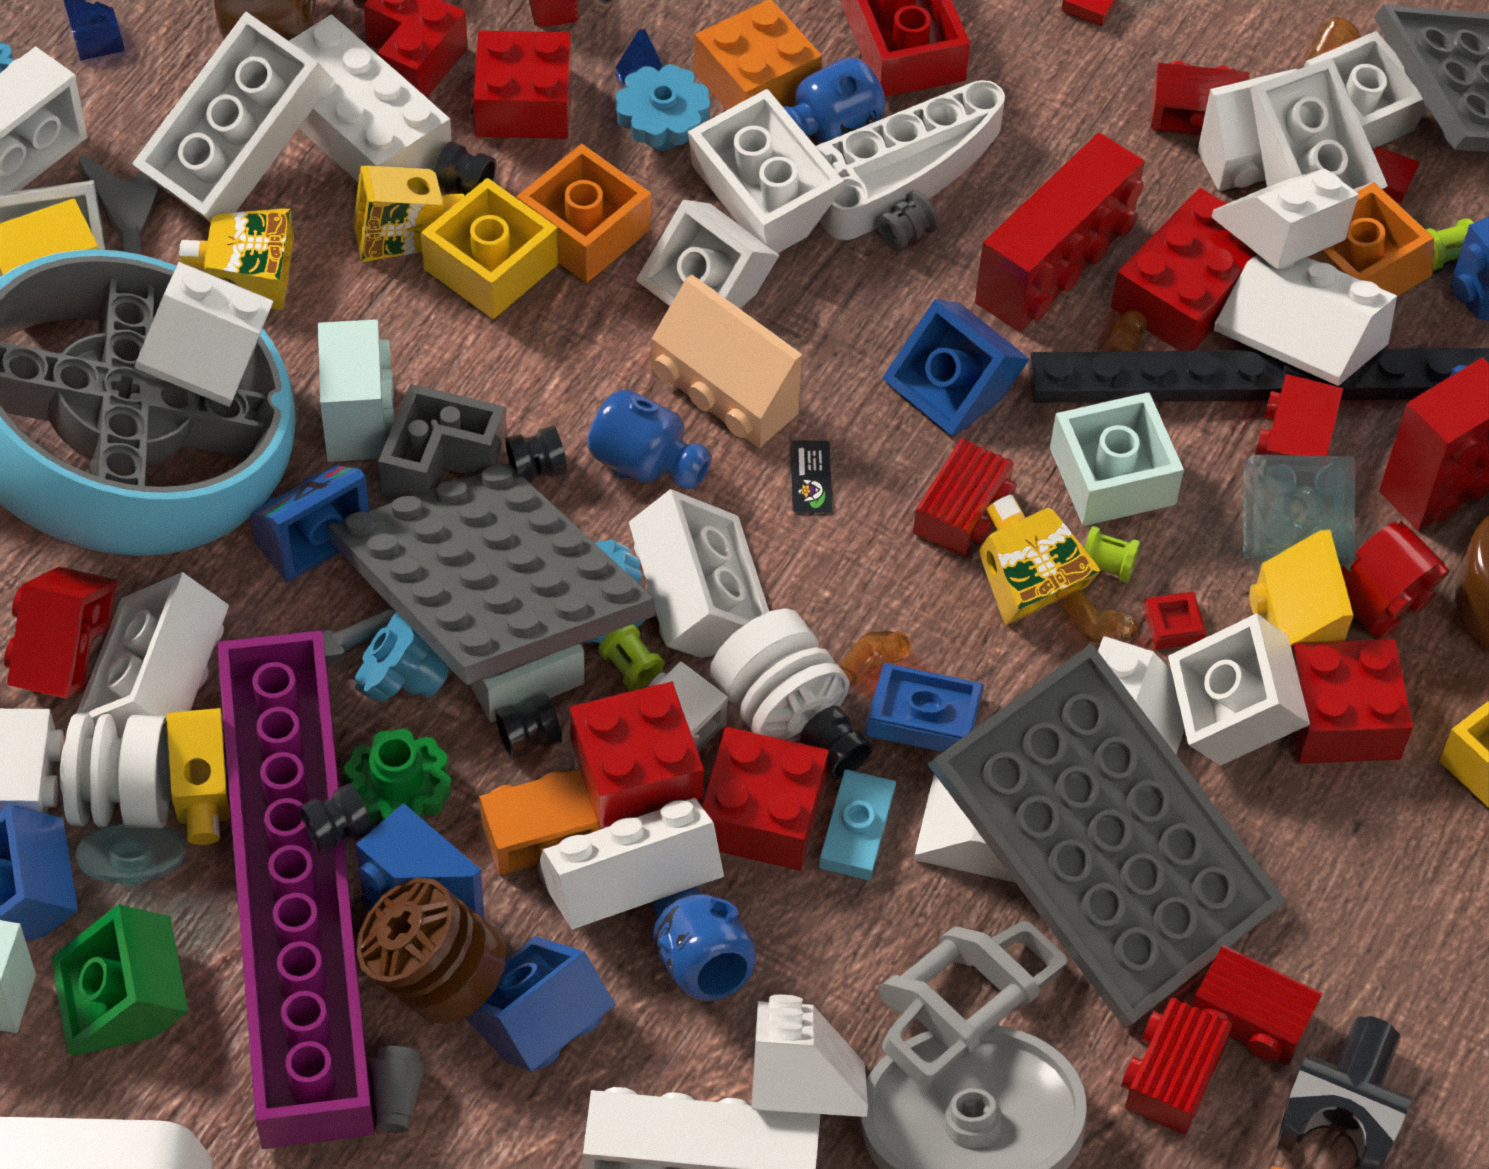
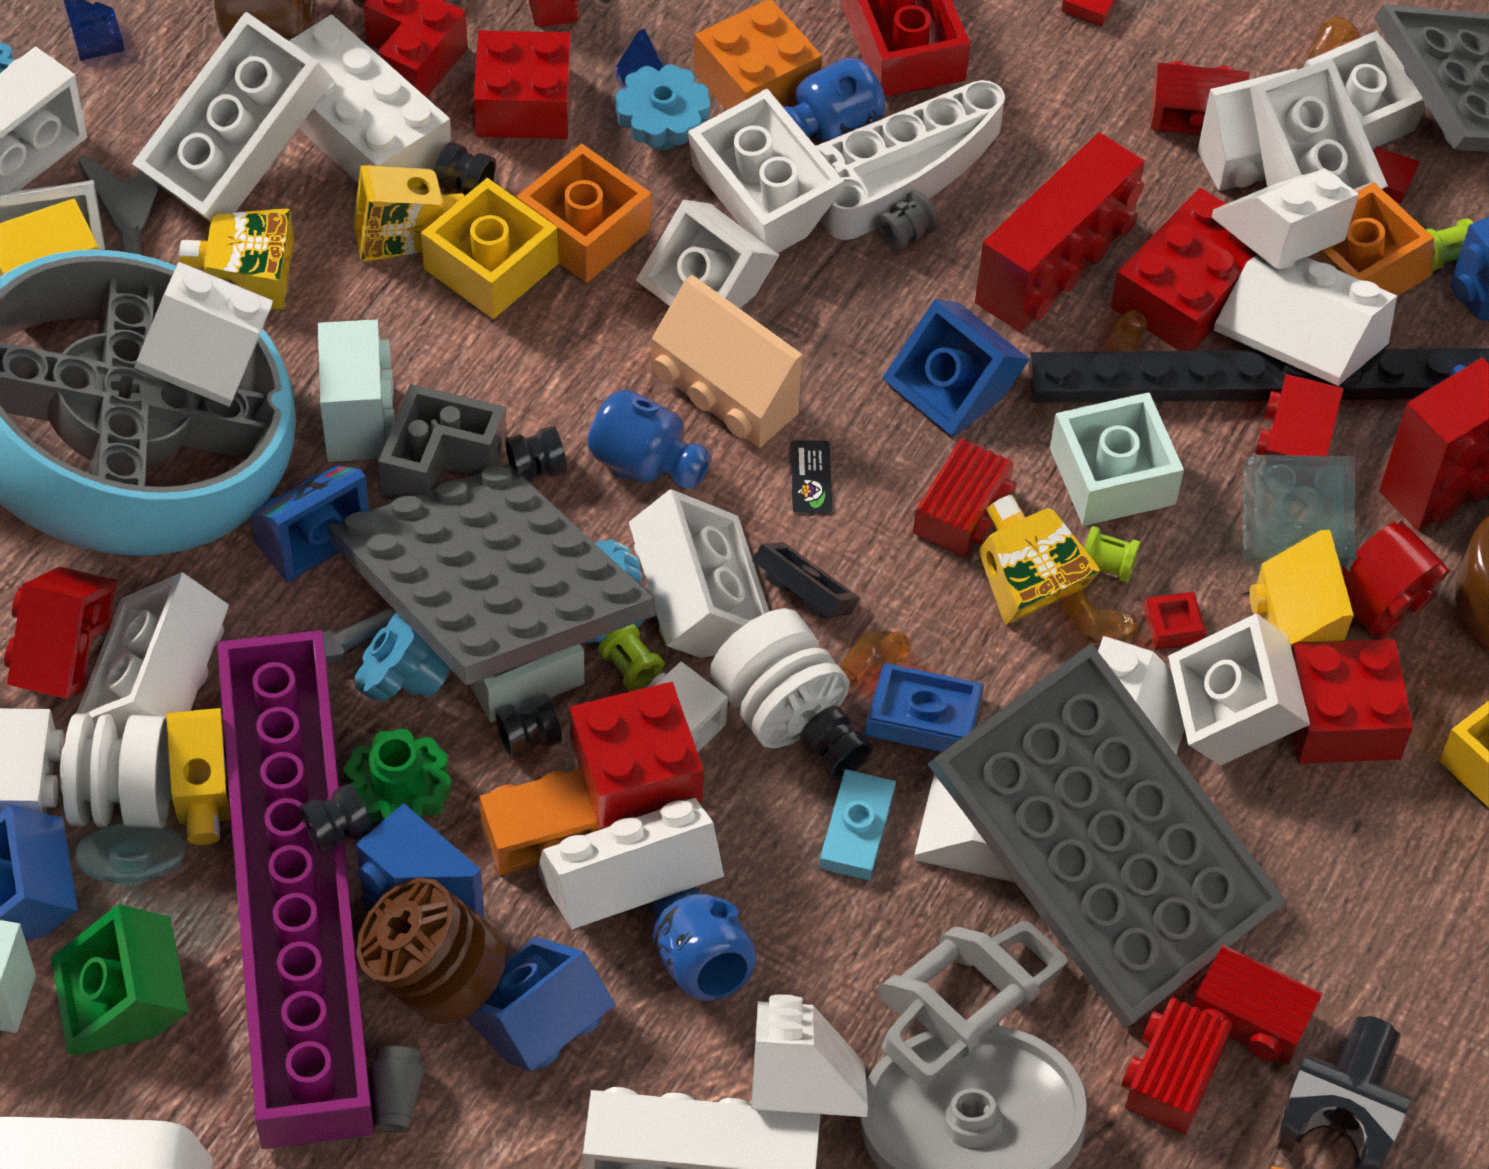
(765, 797): red brick -> none
(792, 571): none -> black plate

